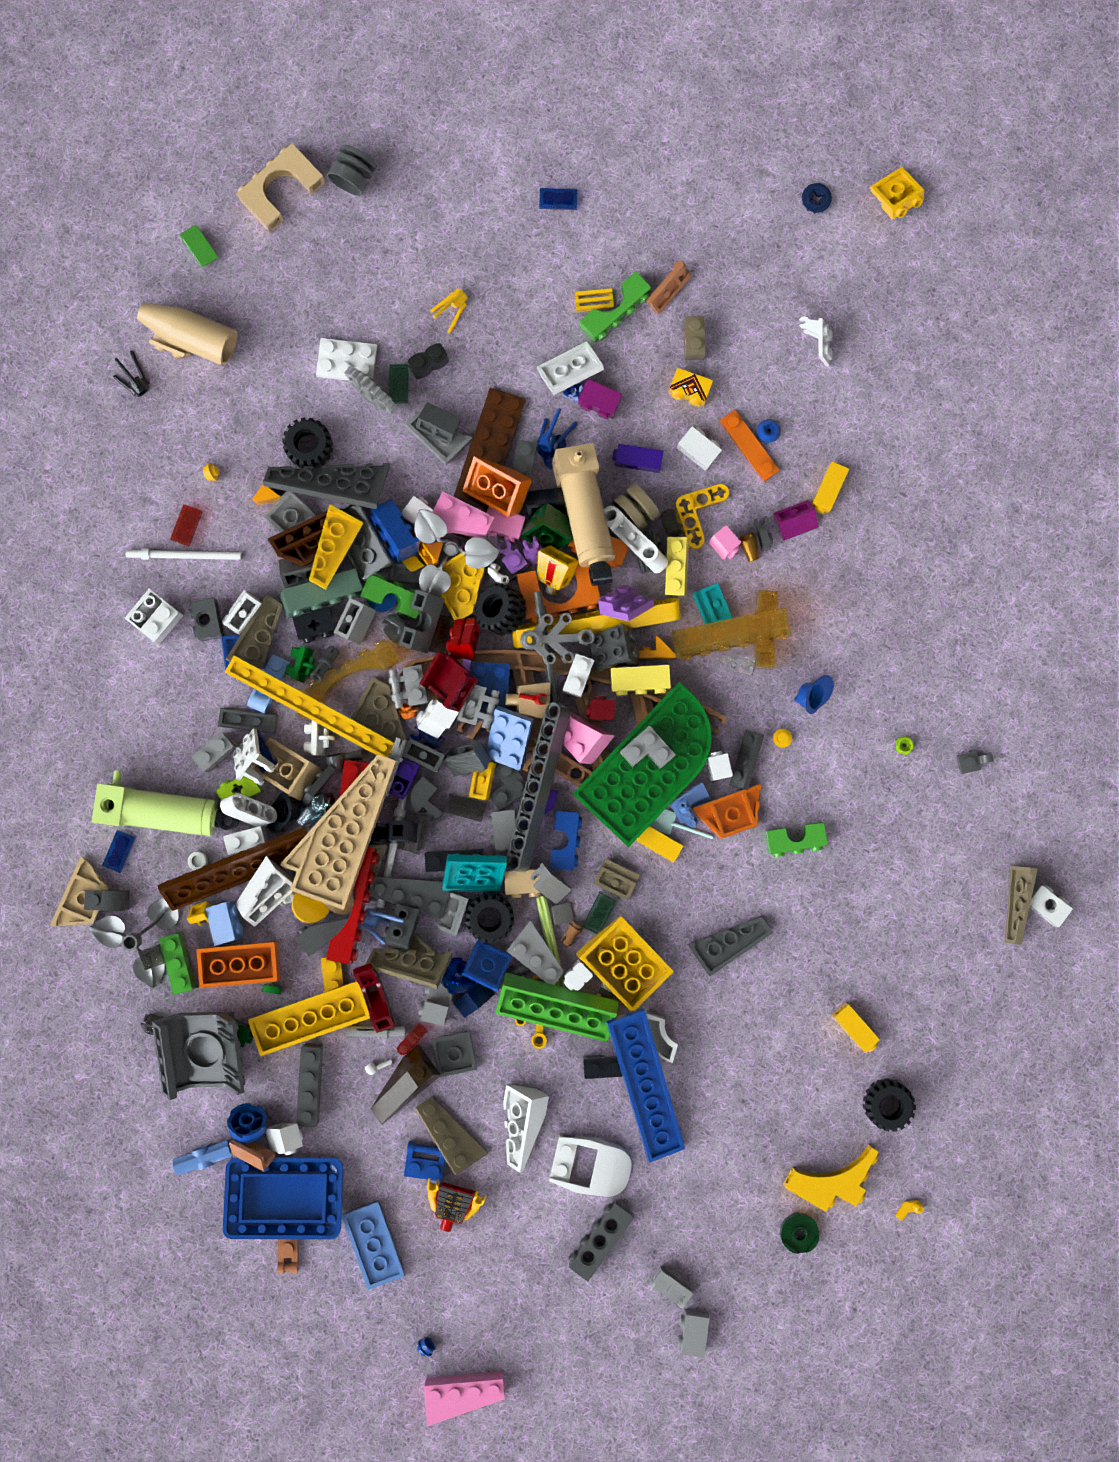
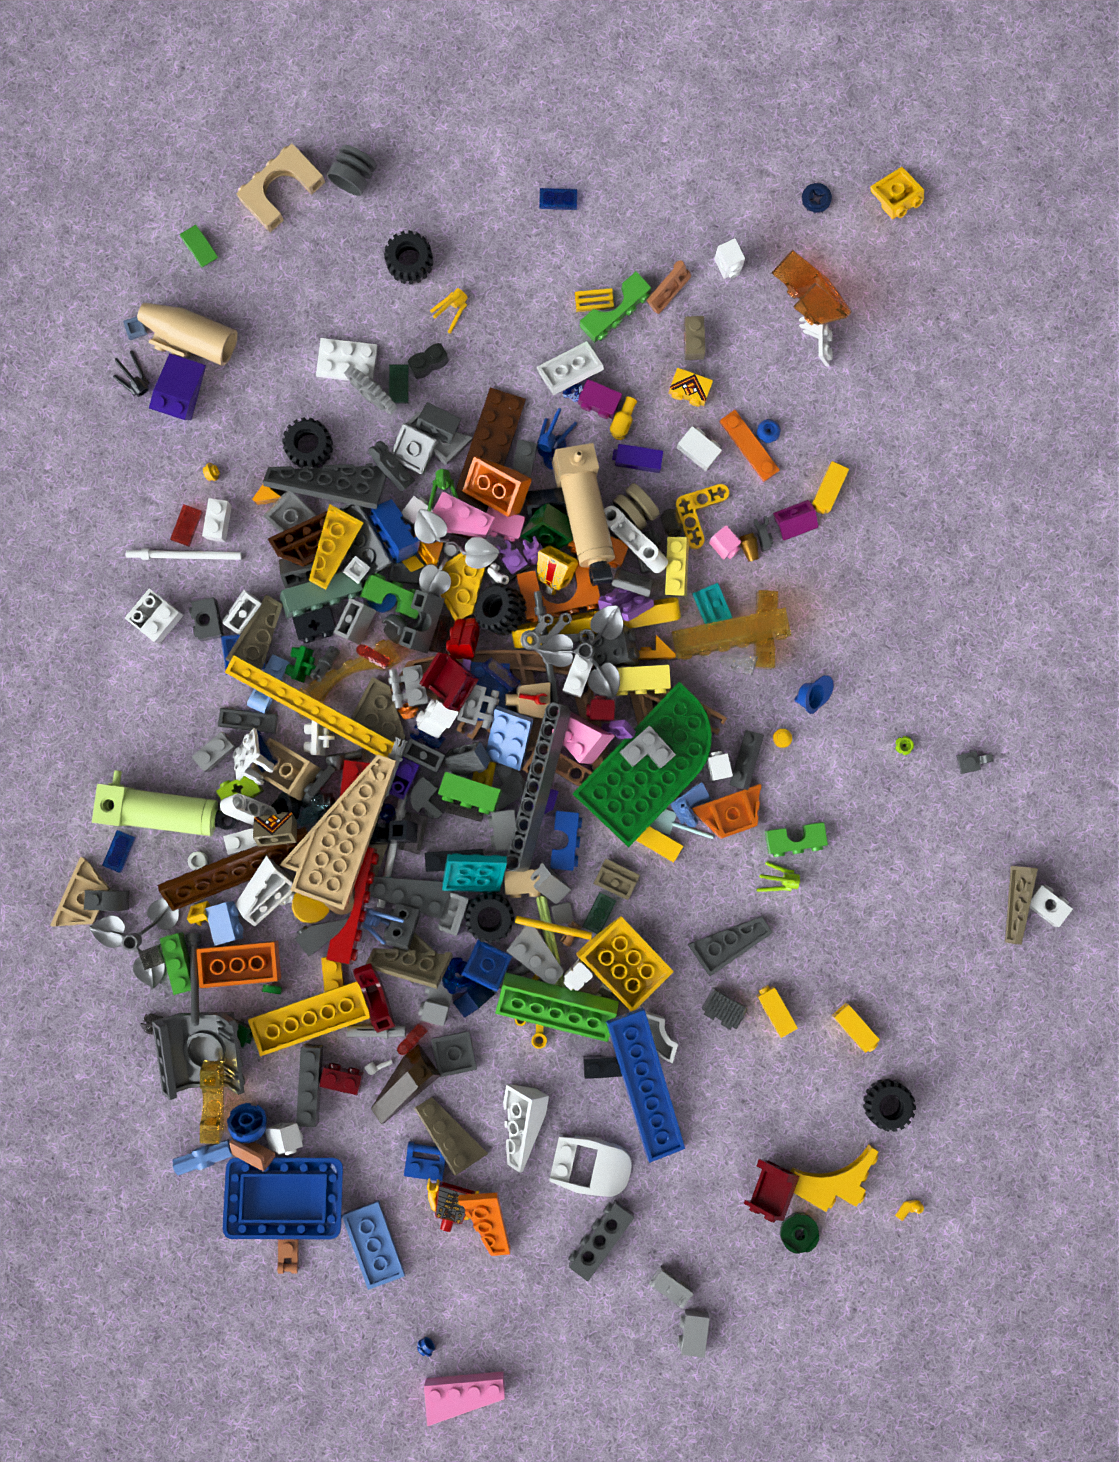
(134, 328): none -> sand blue tile
(178, 387): none -> dark purple slope
(193, 941): none -> dark grey piece
(213, 1102): none -> clear yellow arch
(217, 520): none -> white brick
(275, 829): none -> dark tan brick
(341, 1079): none -> dark red brick
(356, 569): none -> white plate
(373, 656): none -> clear red bar
(387, 812): none -> clear blue plate
(390, 466): none -> dark grey hinge
(408, 242): none -> black tyre
(414, 448): none -> tile
(443, 481): none -> bright green plant
(469, 793): none -> bright green brick
(488, 1220): none -> orange wing
(501, 674): none -> clear blue slope
(553, 927): none -> yellow bar
(558, 651): none -> flat silver plant
(620, 729): none -> medium lavender plate
(623, 419): none -> yellow arm
(632, 582): none -> light grey tile
(724, 1009): none -> dark grey brick
(729, 259): none -> white brick
(772, 1191): none -> dark red panel
(776, 1010): none -> yellow brick
(789, 880): none -> lime plant
(816, 293): none -> clear orange windscreen

